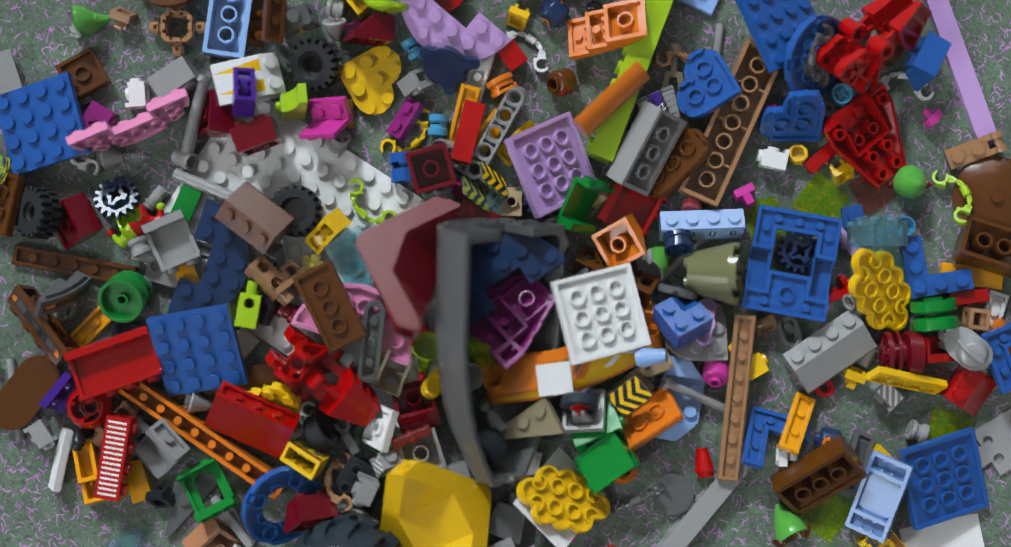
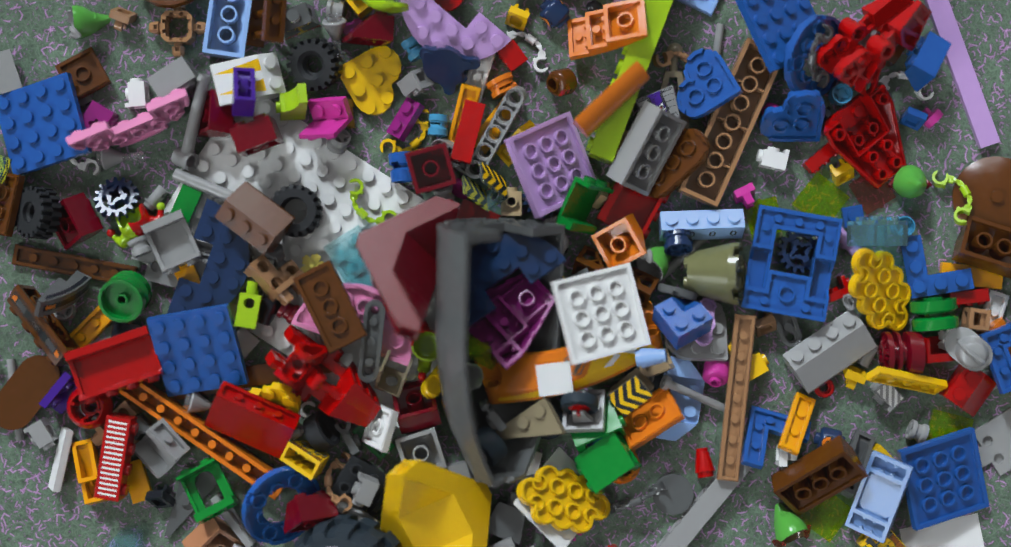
(79, 438): black arm -> none
(327, 230): yellow arch -> none
(385, 462): light grey brick -> none
(411, 437): clear red pin -> none
(690, 204): coral tile -> none
(798, 154): yellow tile -> none
(913, 118): none -> blue plate
(974, 150): medium nougat plate -> none

